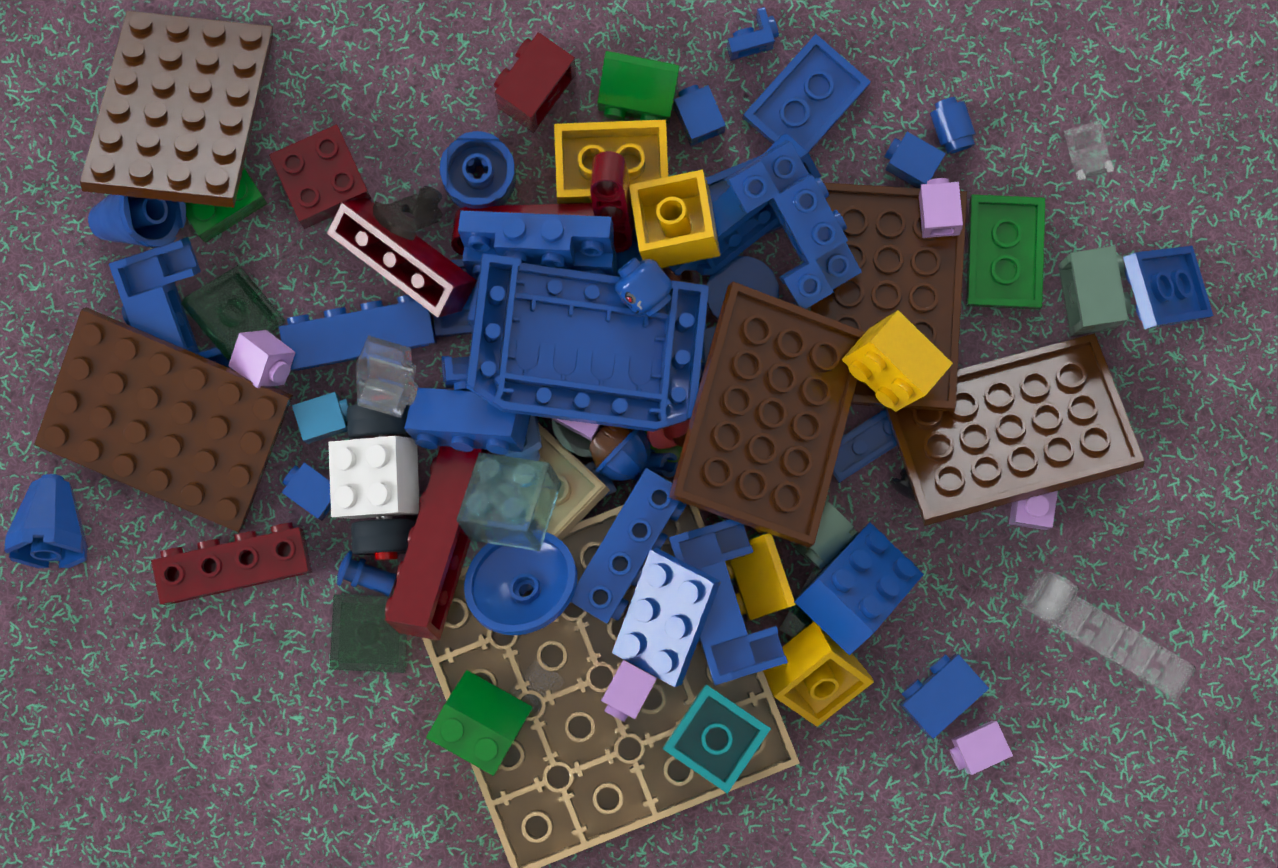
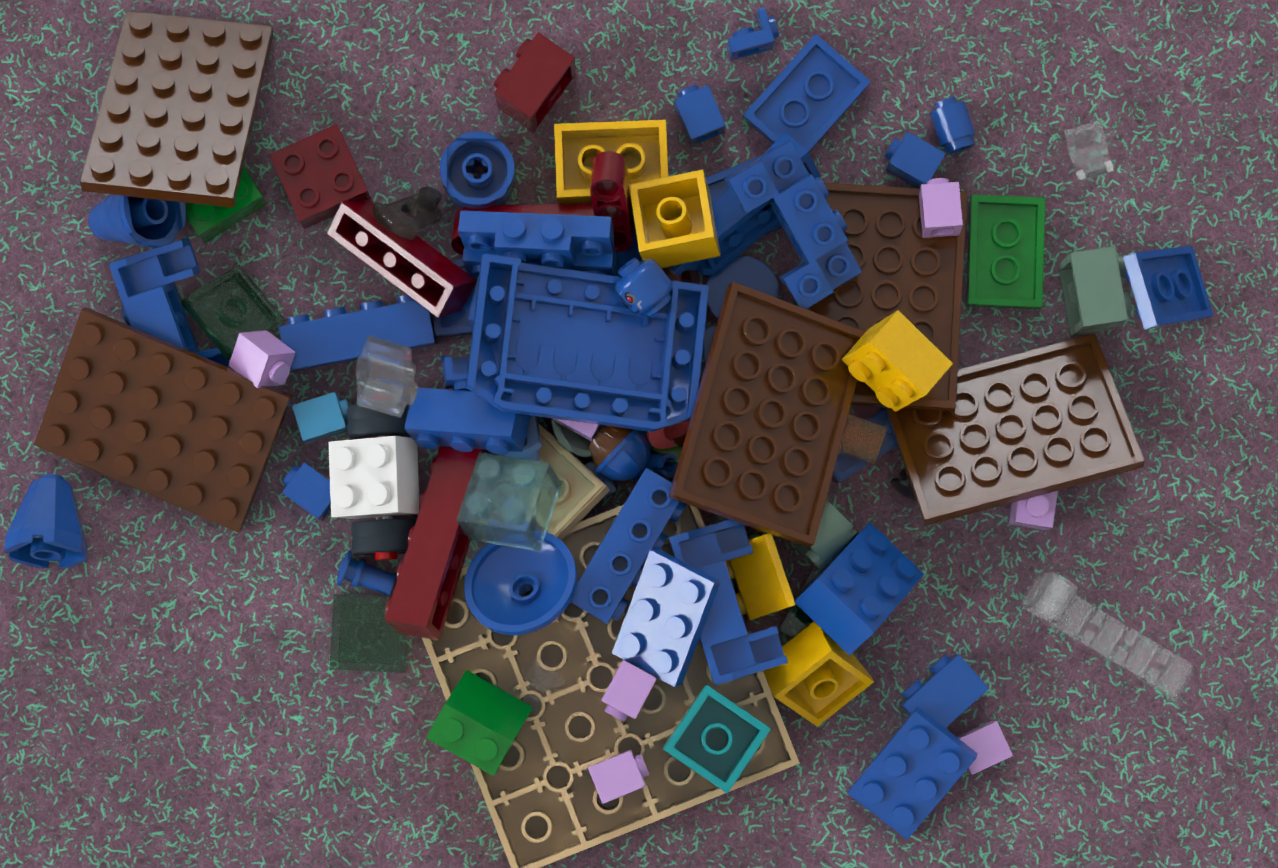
(231, 565): dark red brick -> none
(618, 775): none -> lavender brick
(637, 88): green slope -> none
(861, 440): none -> clear orange brick
(912, 773): none -> blue plate

